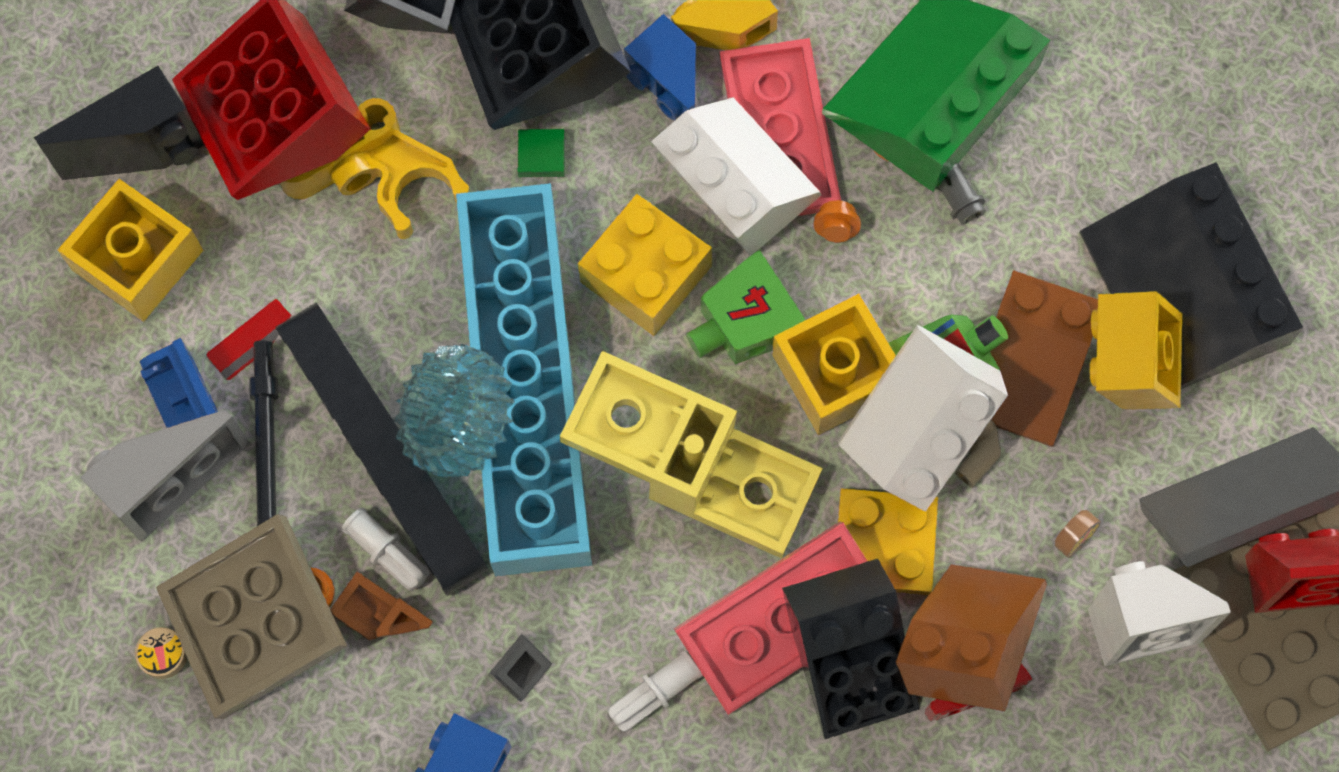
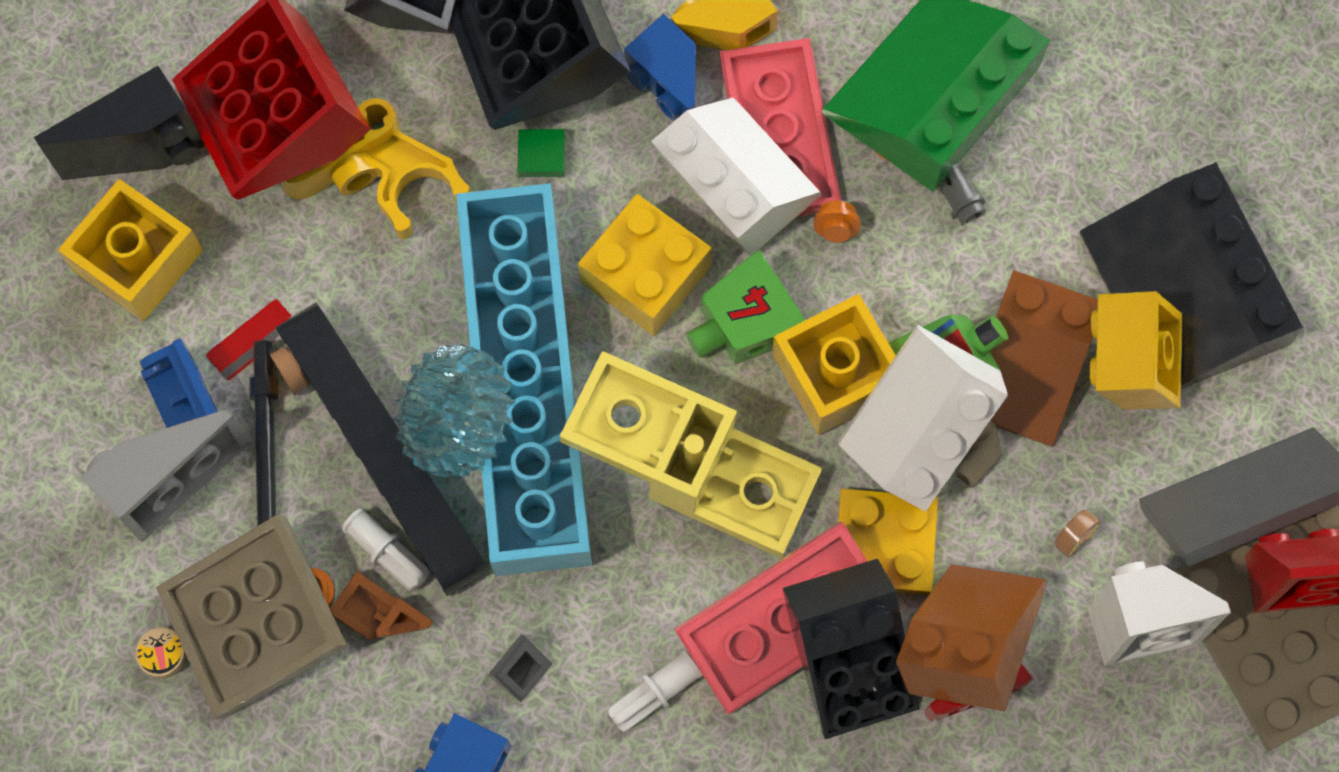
(290, 370): none -> medium nougat tile

